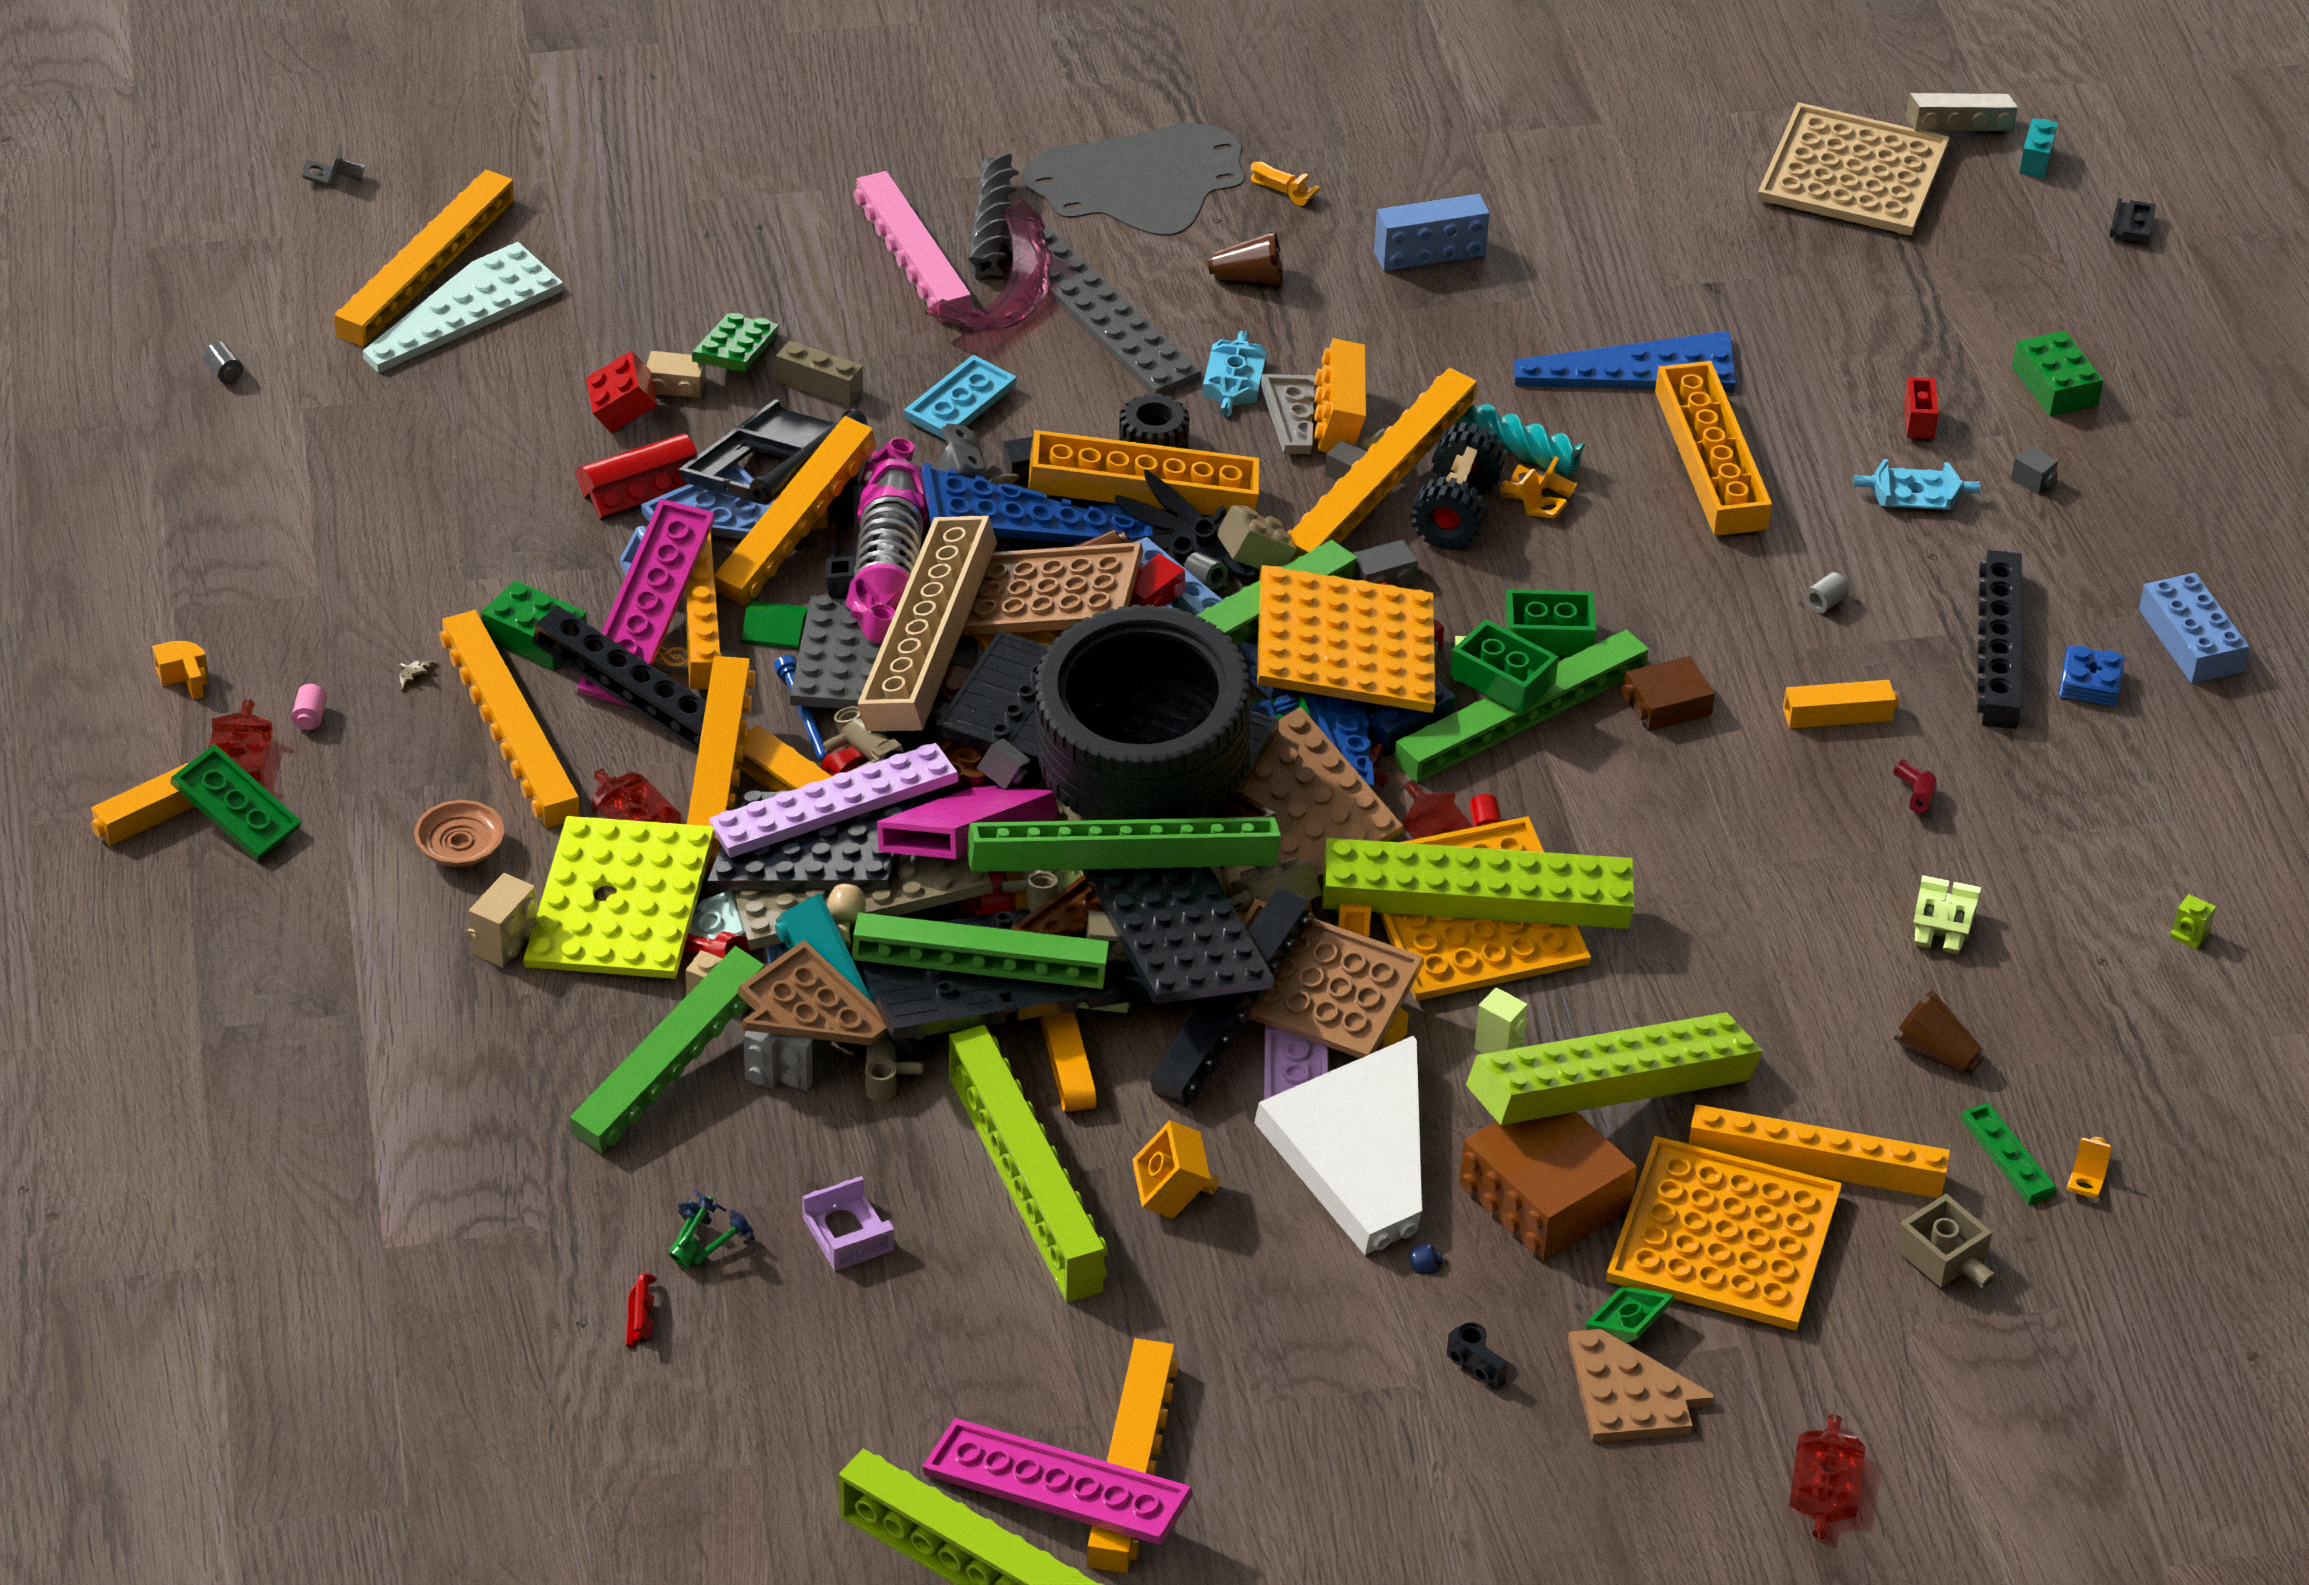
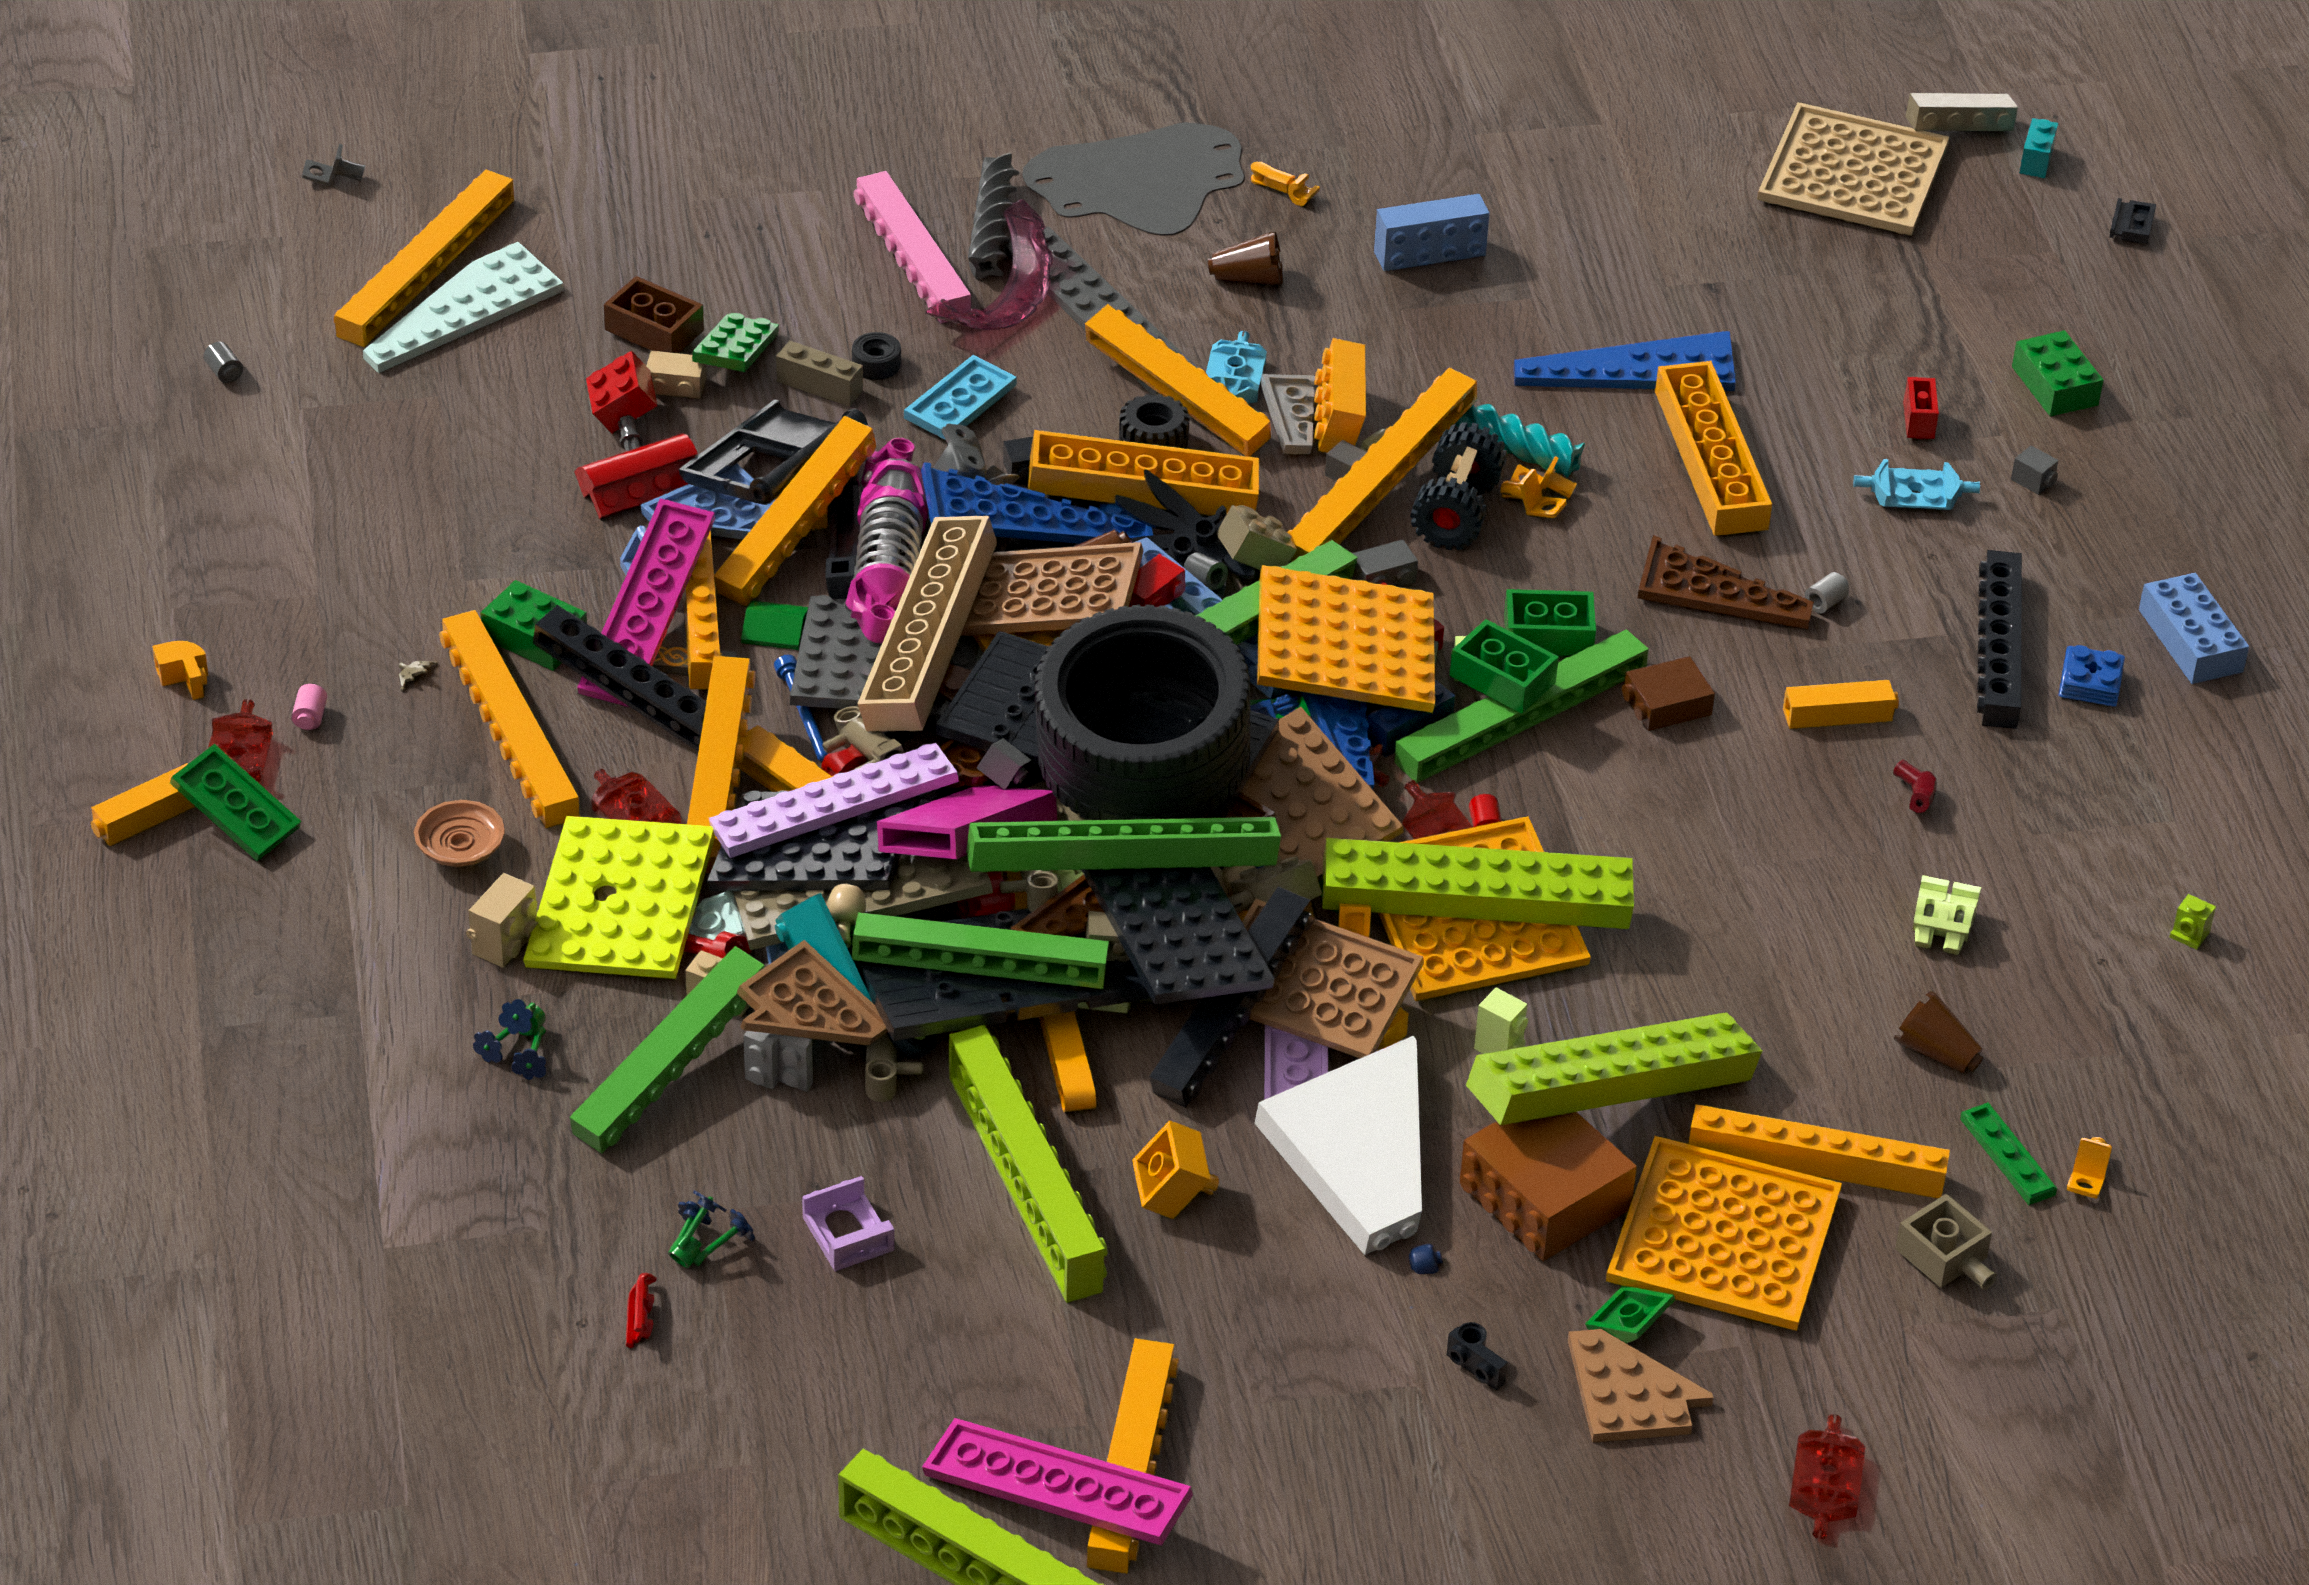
(521, 1019): none -> dark blue plant
(629, 435): none -> dark grey axle
(653, 316): none -> reddish brown brick
(878, 354): none -> black tyre
(1175, 377): none -> light orange brick
(1710, 586): none -> reddish brown wing

